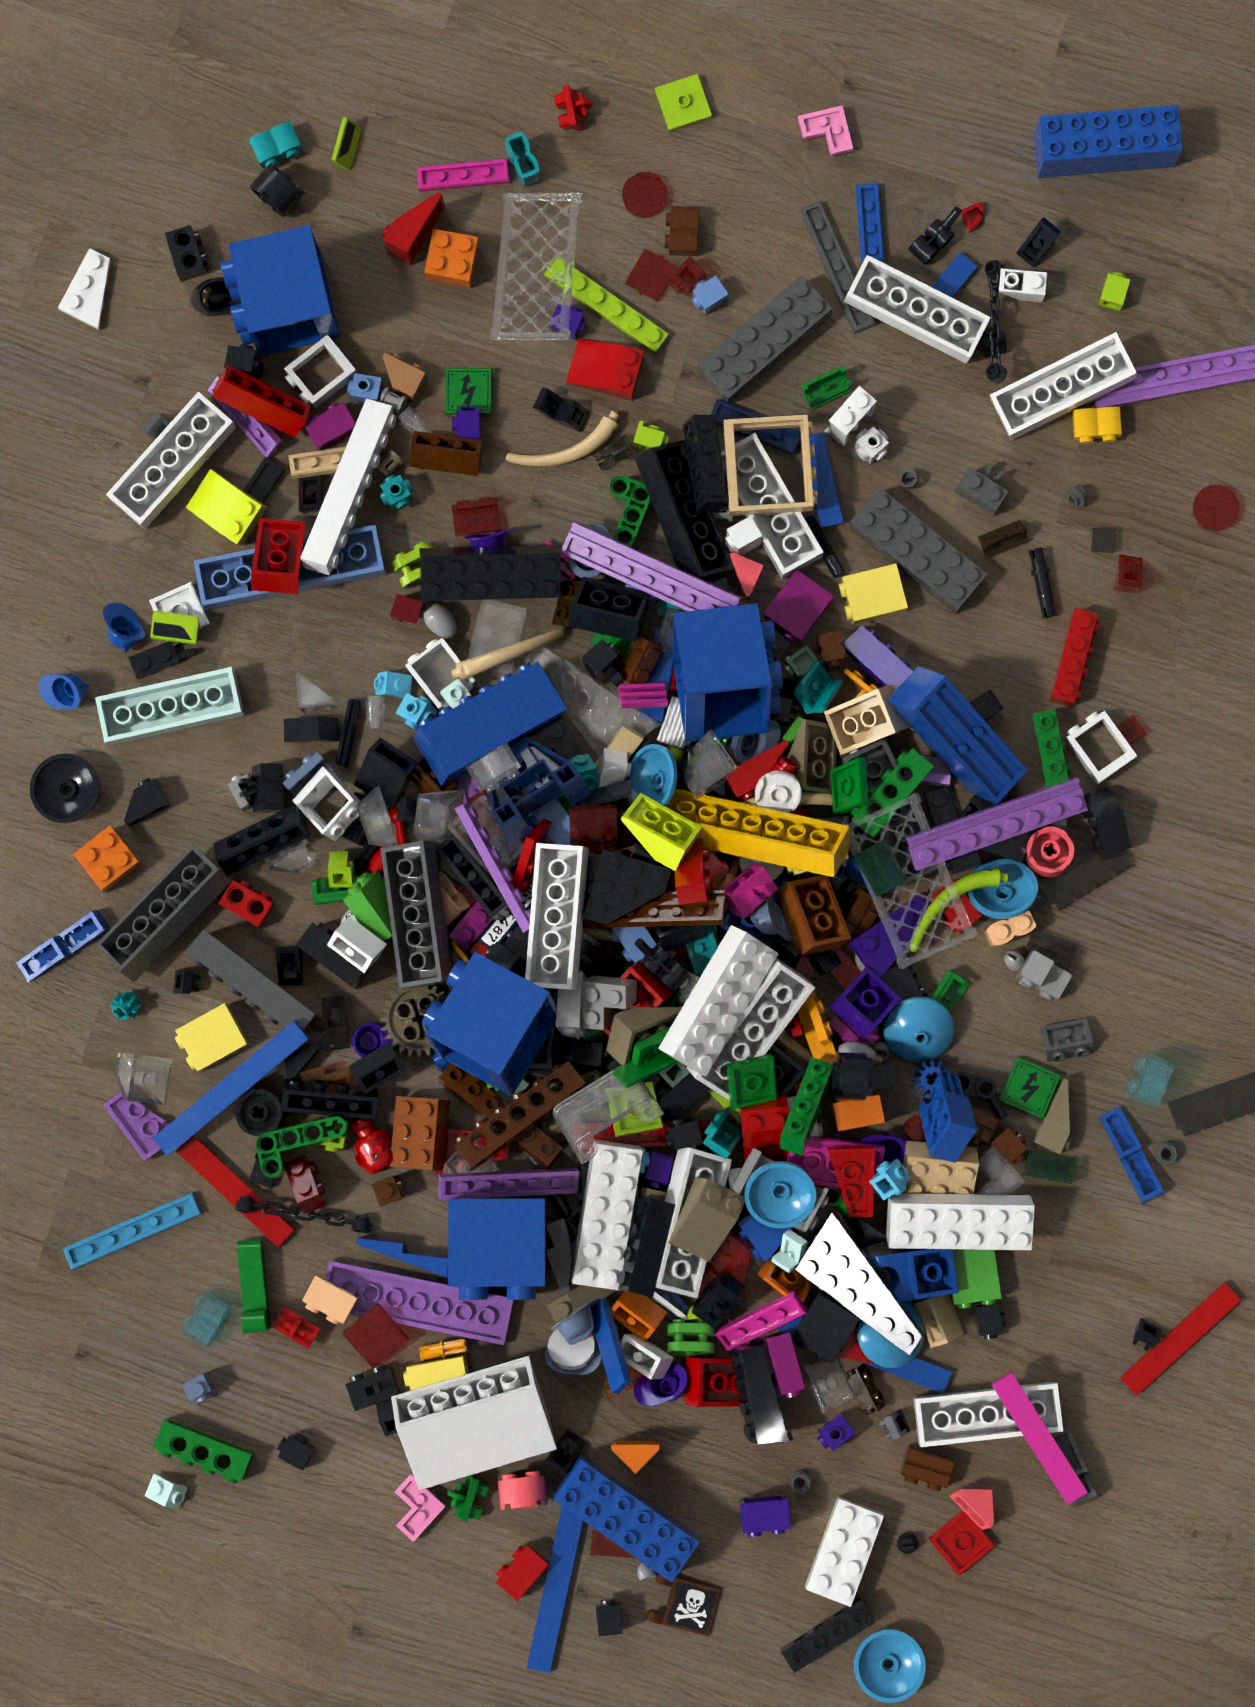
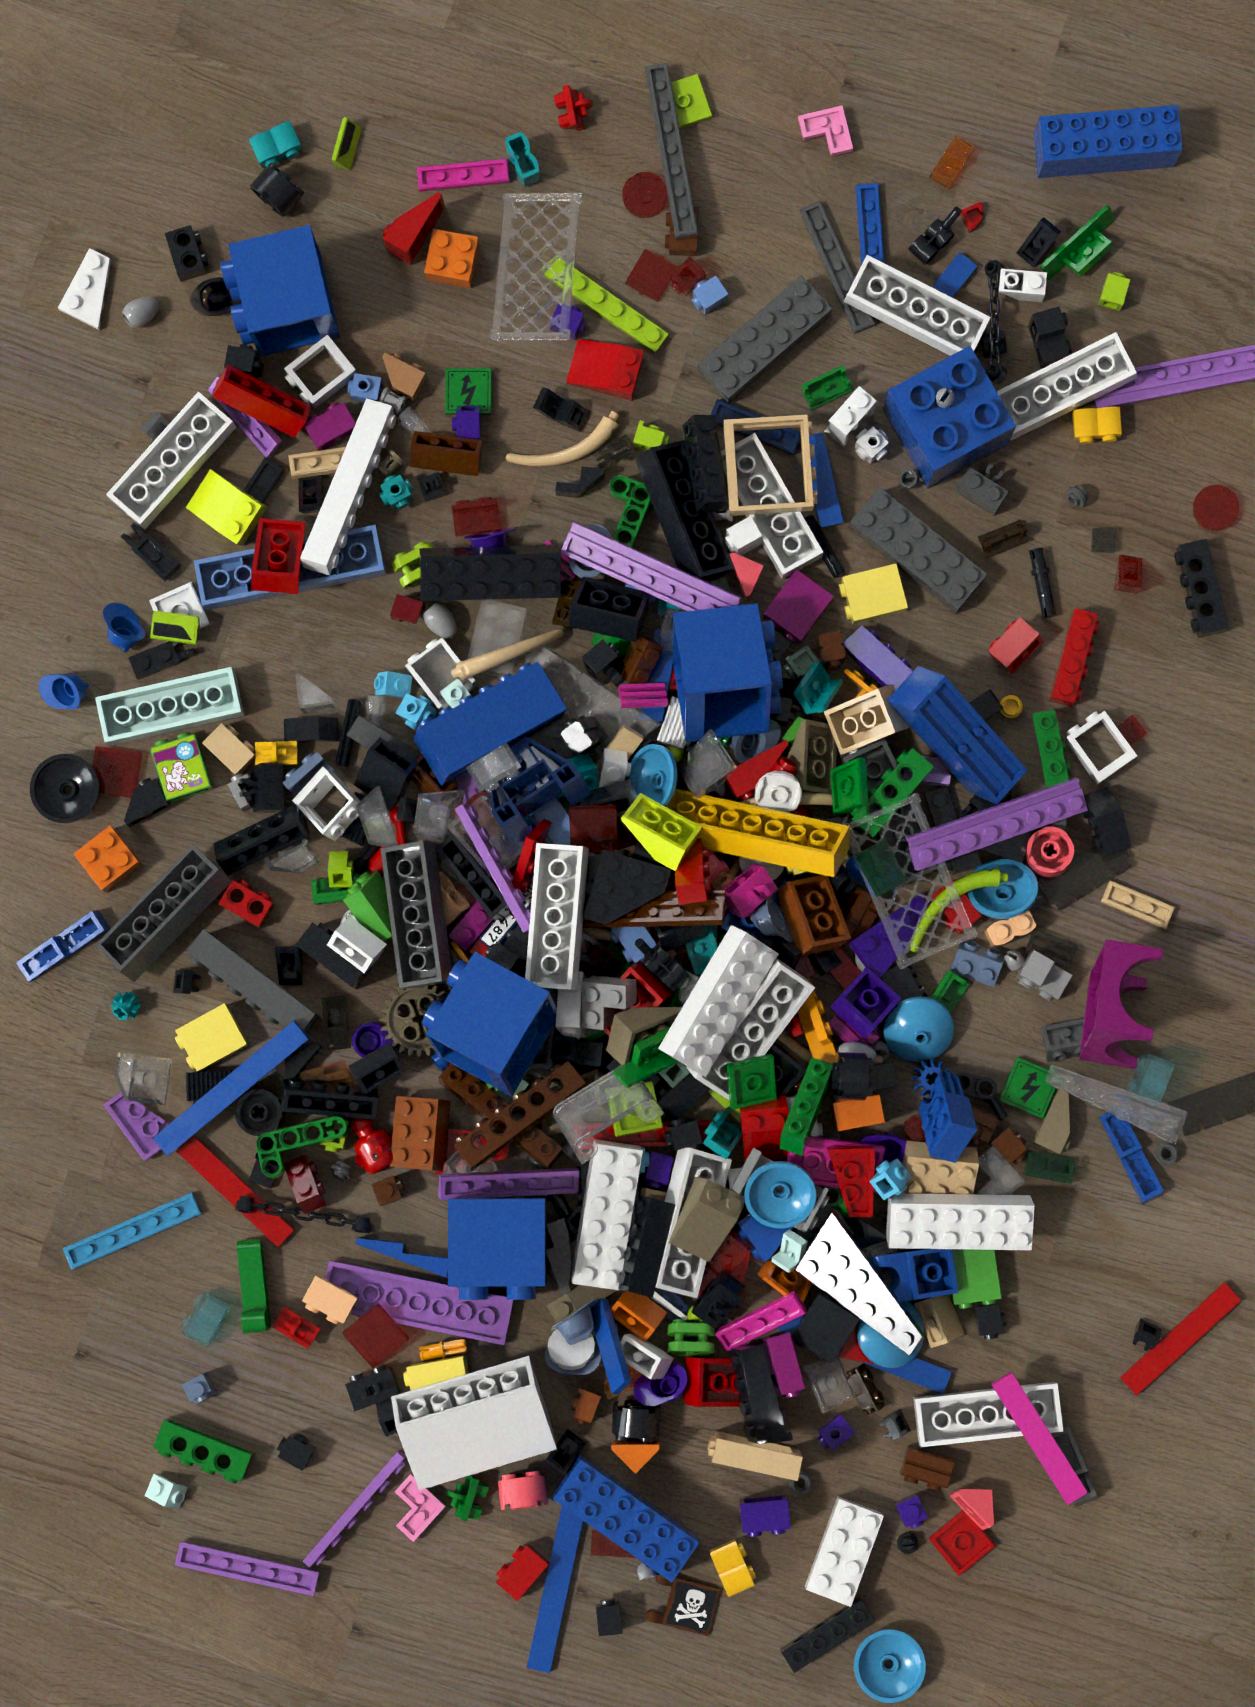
(116, 770): none -> clear red tile
(140, 311): none -> light grey animal
(152, 554): none -> black hinge
(181, 767): none -> brick
(202, 1082): none -> black brick
(229, 749): none -> tan brick
(247, 1568): none -> medium lavender plate
(276, 752): none -> yellow hips
(341, 1171): none -> dark grey plate
(362, 1502): none -> medium lavender plate
(368, 733): none -> dark grey slope
(432, 487): none -> black tile
(583, 734): none -> black brick
(585, 1406): none -> dark orange brick
(588, 479): none -> black slope
(635, 1421): none -> black brick
(671, 151): none -> dark grey tile
(732, 1568): none -> yellow brick
(761, 1458): none -> tan window
(911, 1511): none -> dark purple brick
(949, 400): none -> light grey hinge
(951, 437): none -> blue piece
(952, 162): none -> clear orange slope
(977, 962): none -> sand blue bracket
(1011, 706): none -> yellow plate
(1015, 645): none -> brick
(1048, 337): none -> black brick
(1083, 248): none -> green bracket
(1104, 1015): none -> magenta piece
(1135, 1109): none -> clear wing
(1137, 904): none -> tan tile
(1199, 552): none -> black brick

